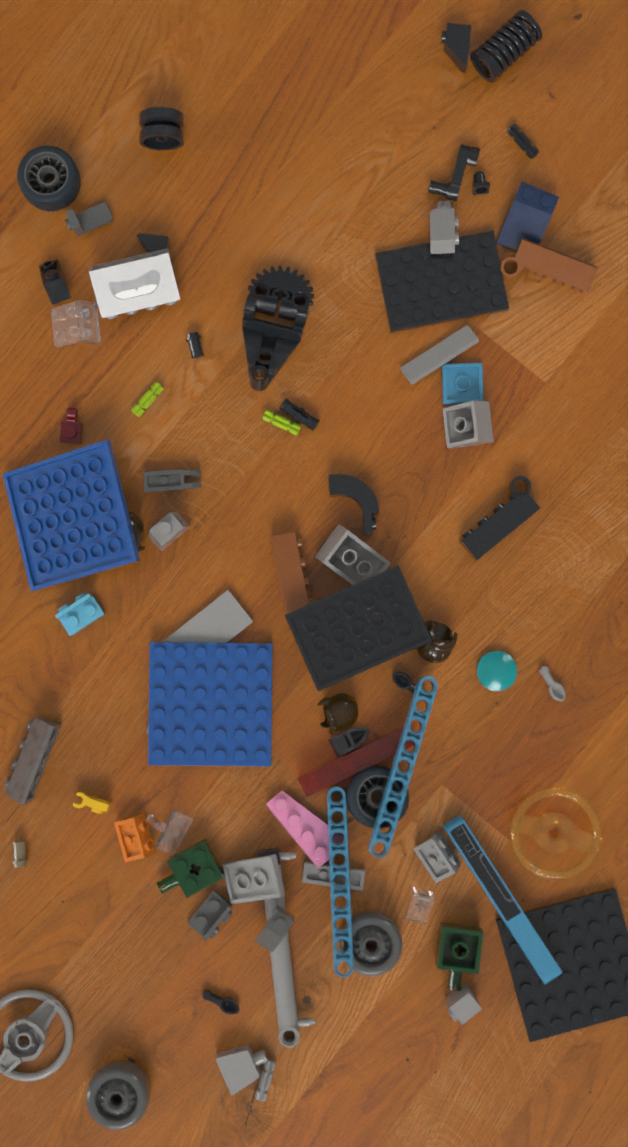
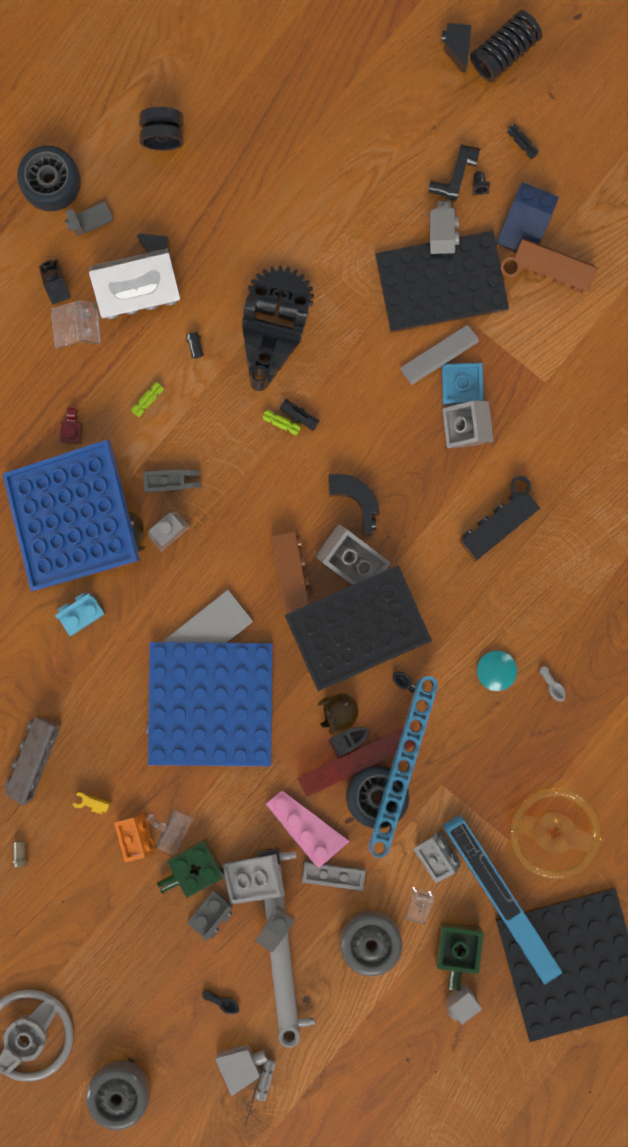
(336, 870): dark azure beam -> none
(441, 645): dark brown hair -> none

